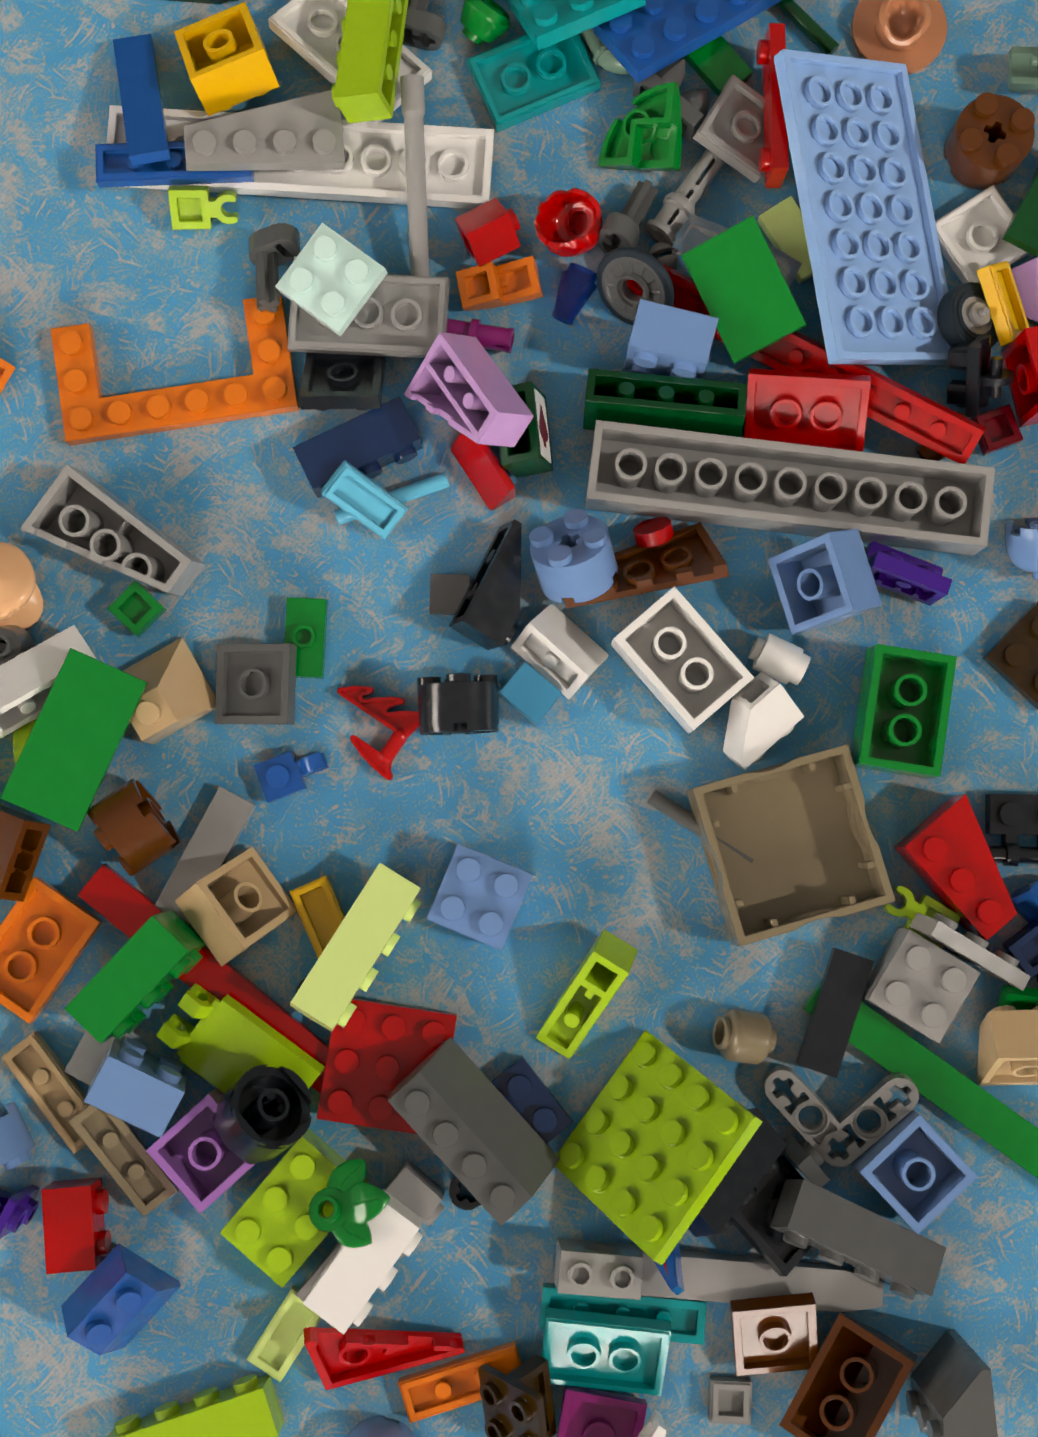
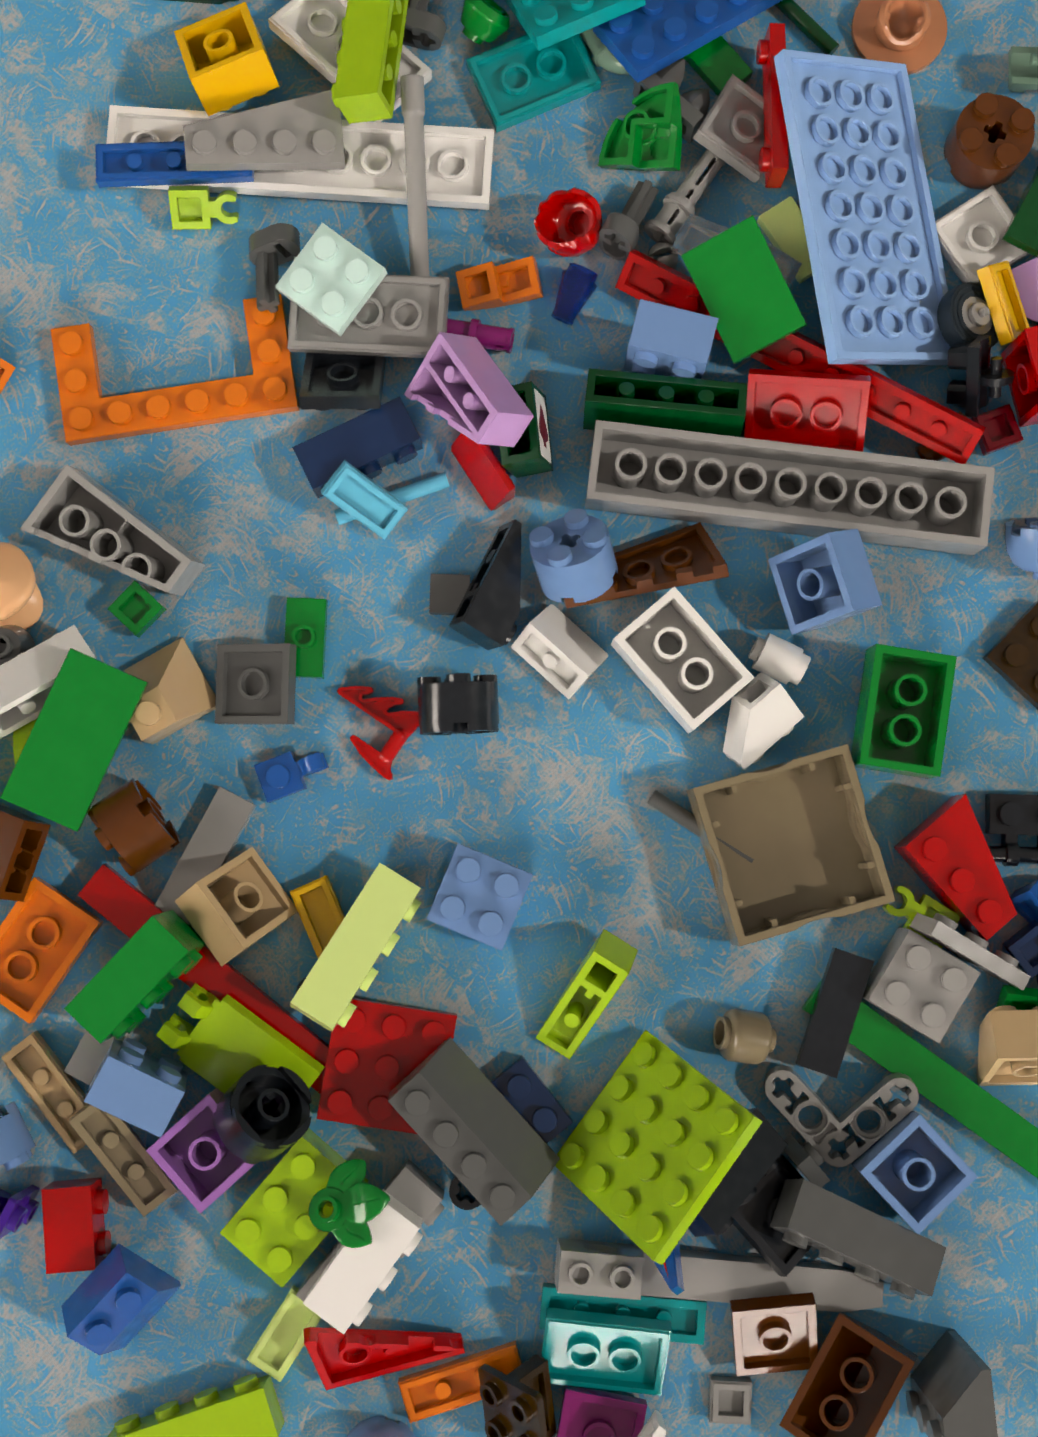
(141, 100): blue tile -> none
(488, 231): red brick -> none
(528, 692): dark azure brick -> none
(635, 265): dark grey wheel -> none
(653, 532): red tile -> none
(907, 574): dark purple bracket -> none

